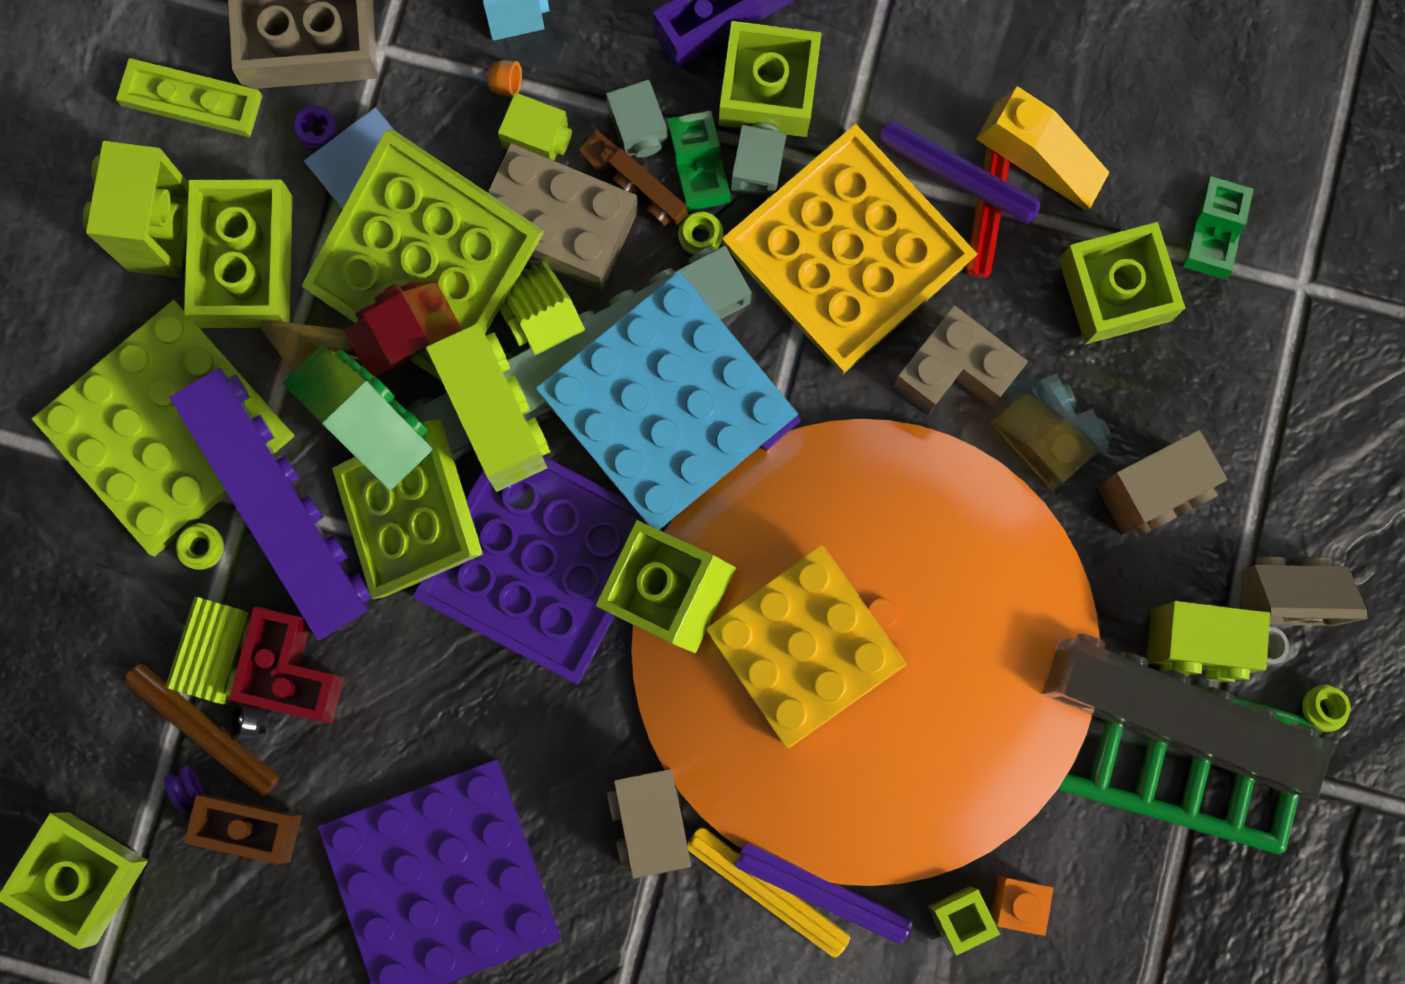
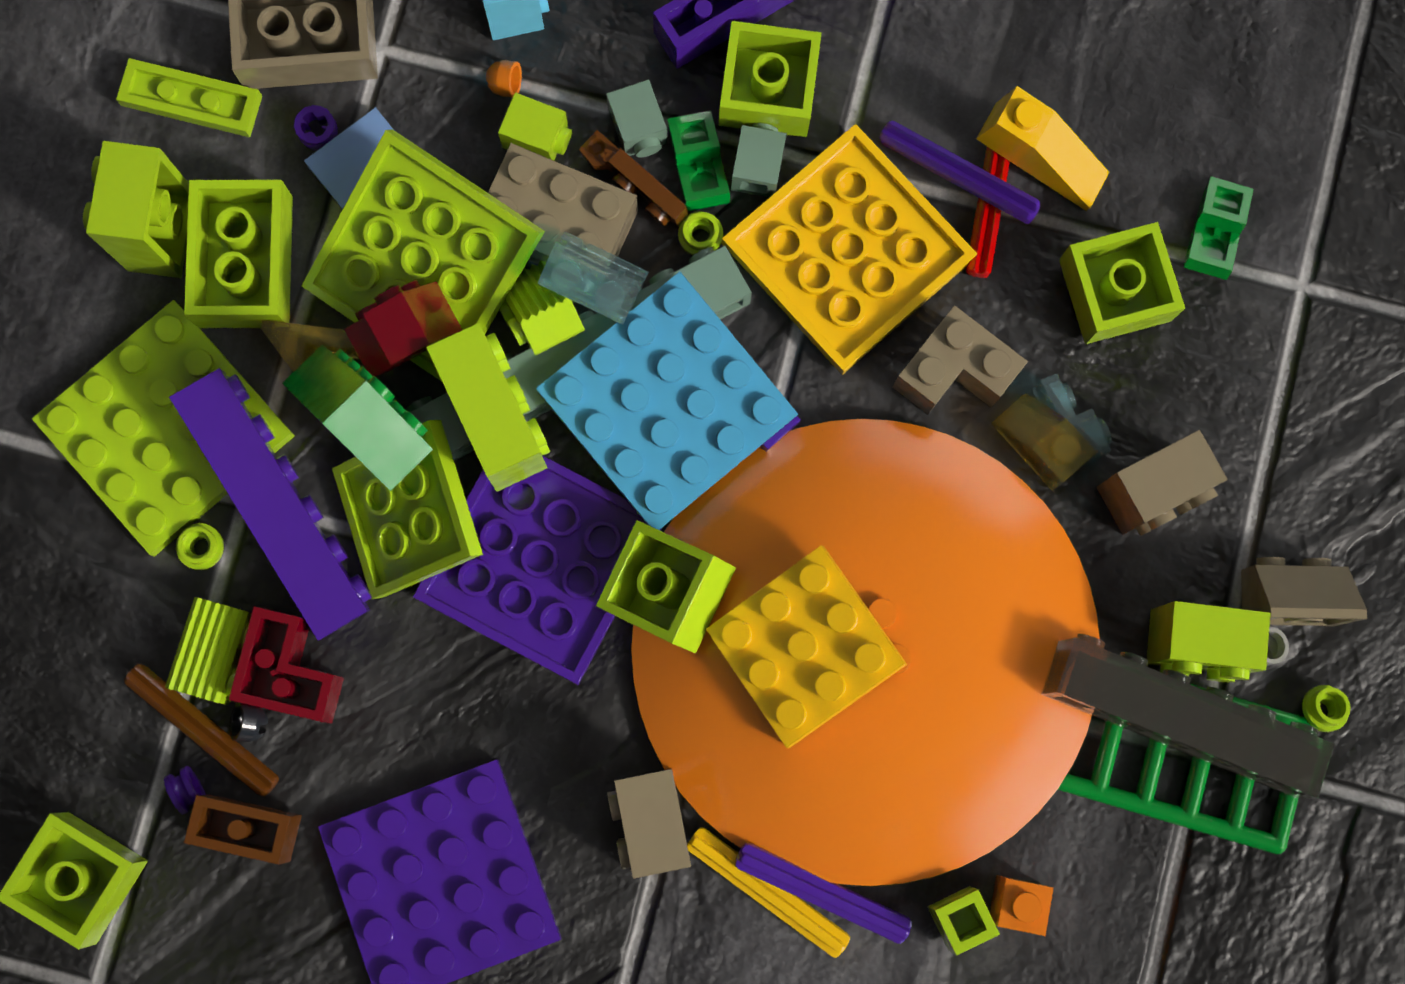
(593, 277): none -> clear light blue brick

